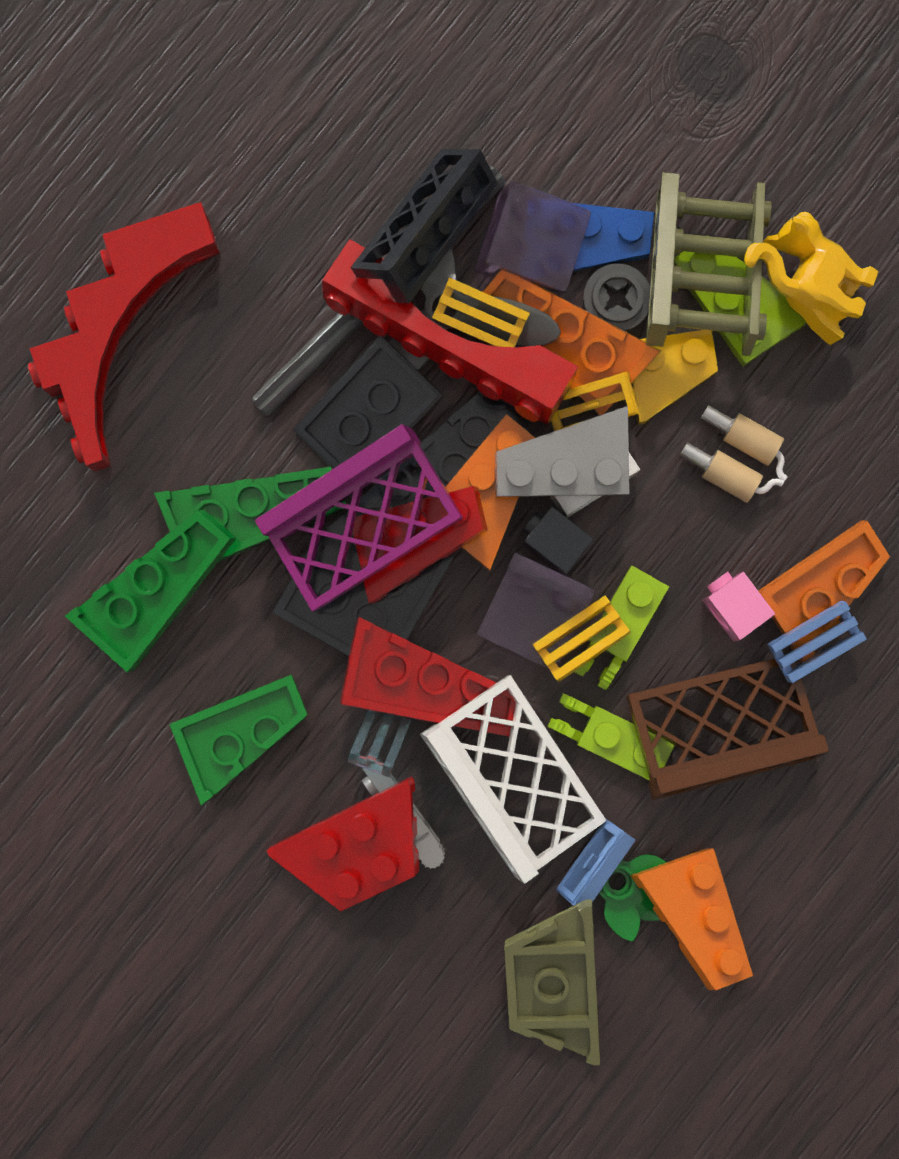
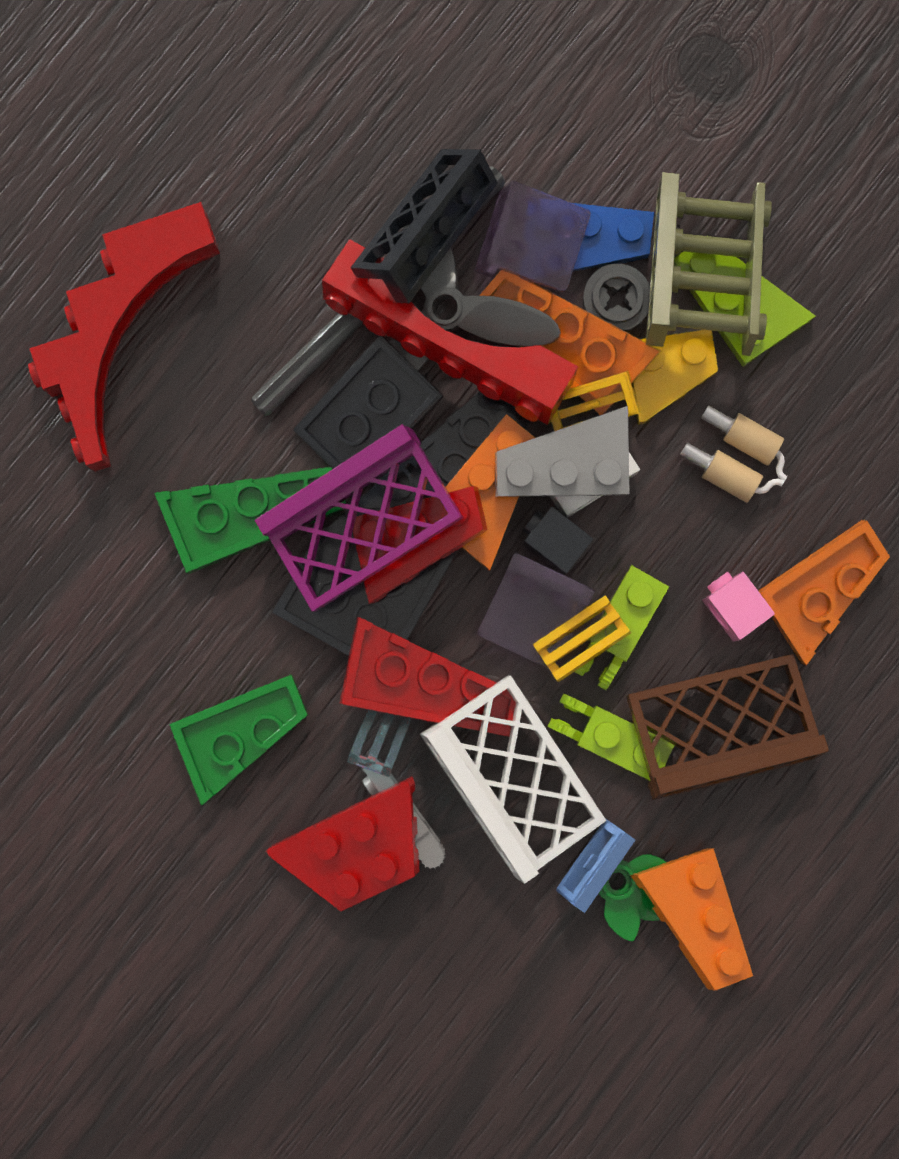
(144, 599): green wing -> none
(446, 300): yellow tile -> none
(555, 982): olive wing -> none
(823, 279): yellow animal -> none
(848, 624): medium blue tile -> none

